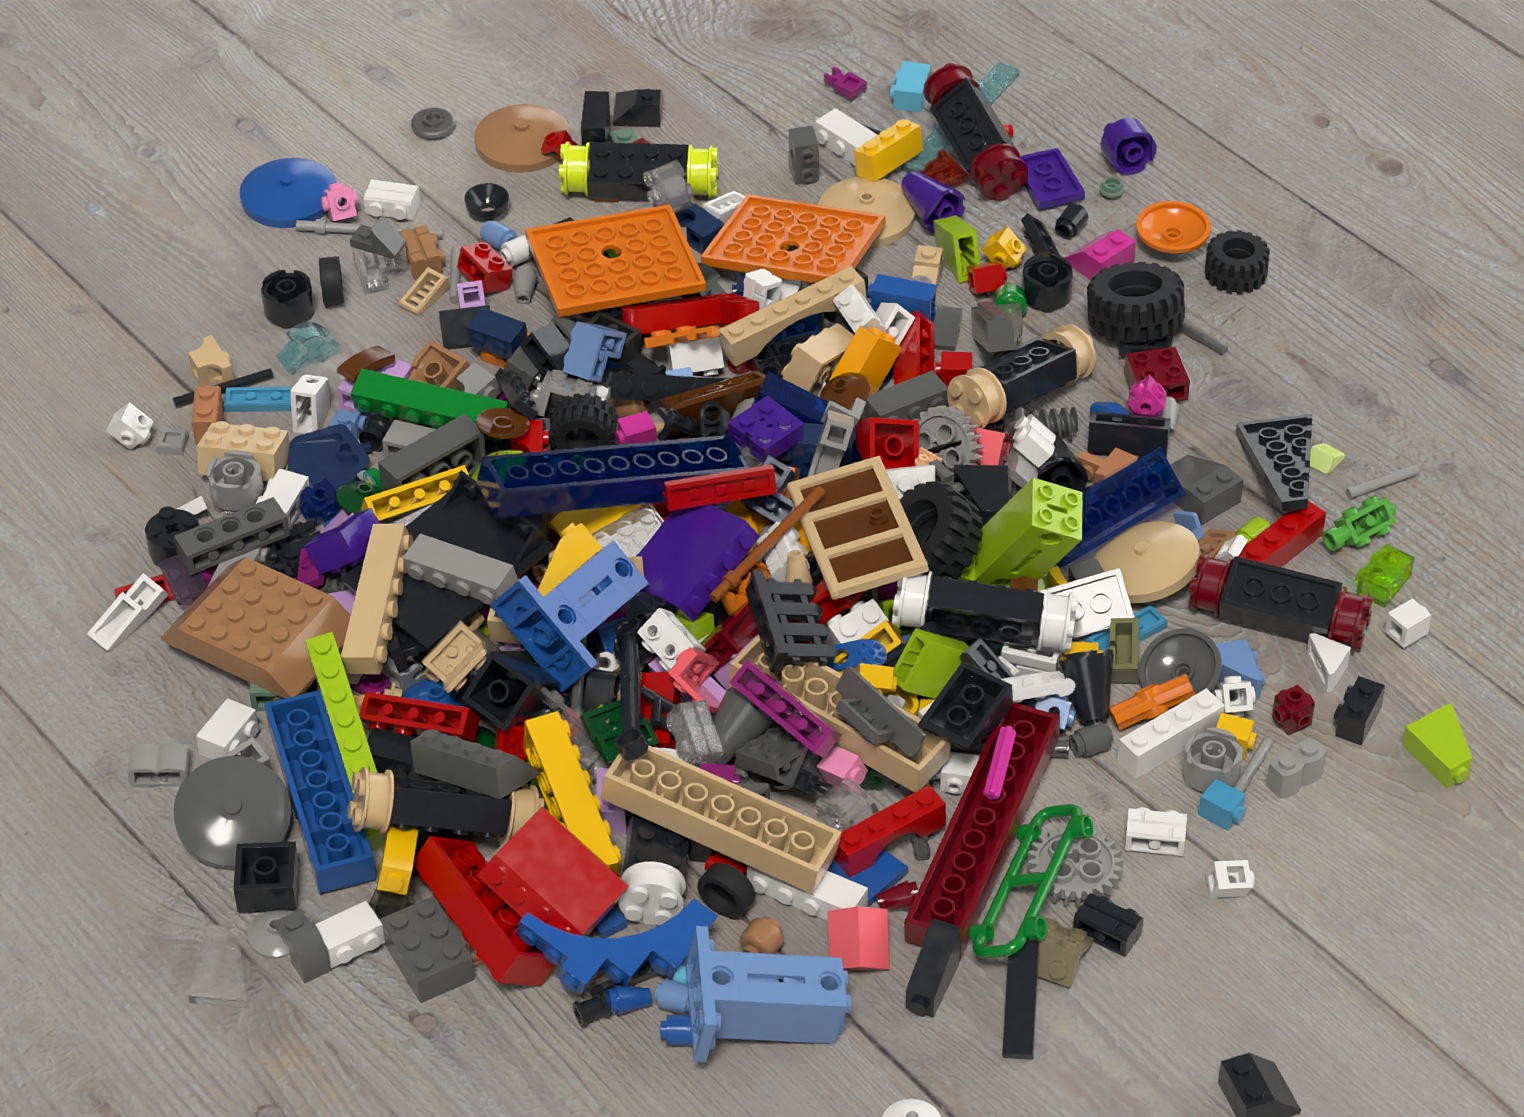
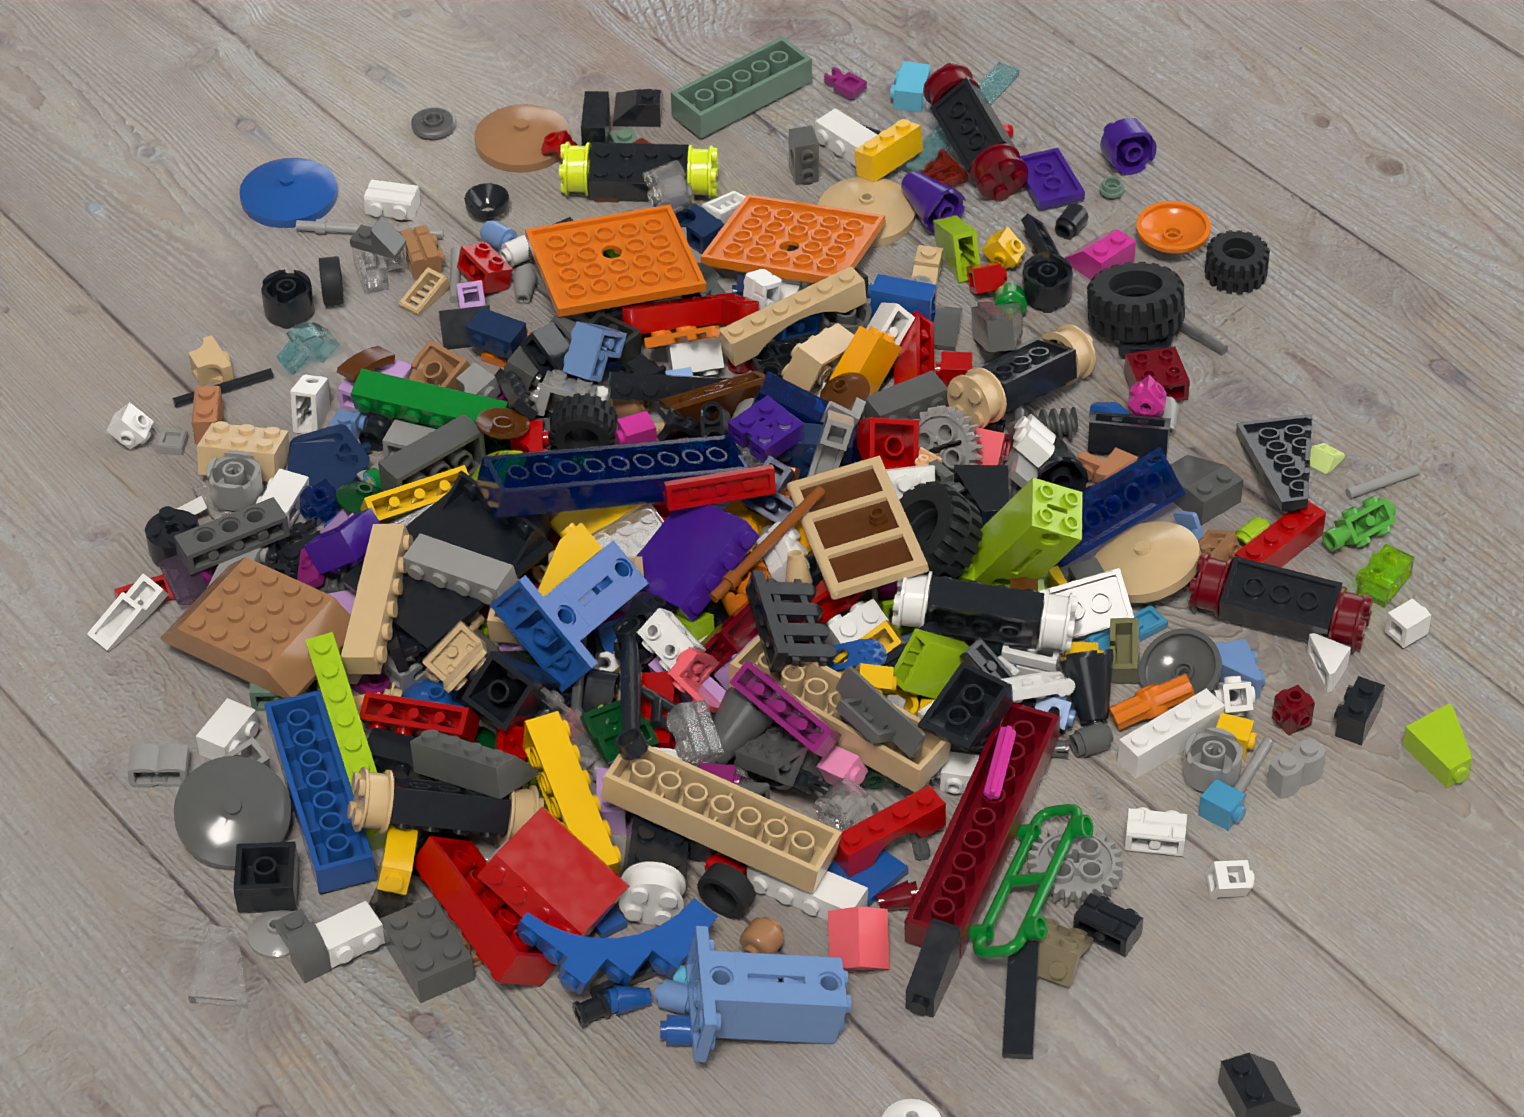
(257, 399): dark azure tile -> none
(345, 208): bright pink brick -> none
(741, 87): none -> sand green brick
(857, 310): white brick -> none
(1231, 548): white tile -> none

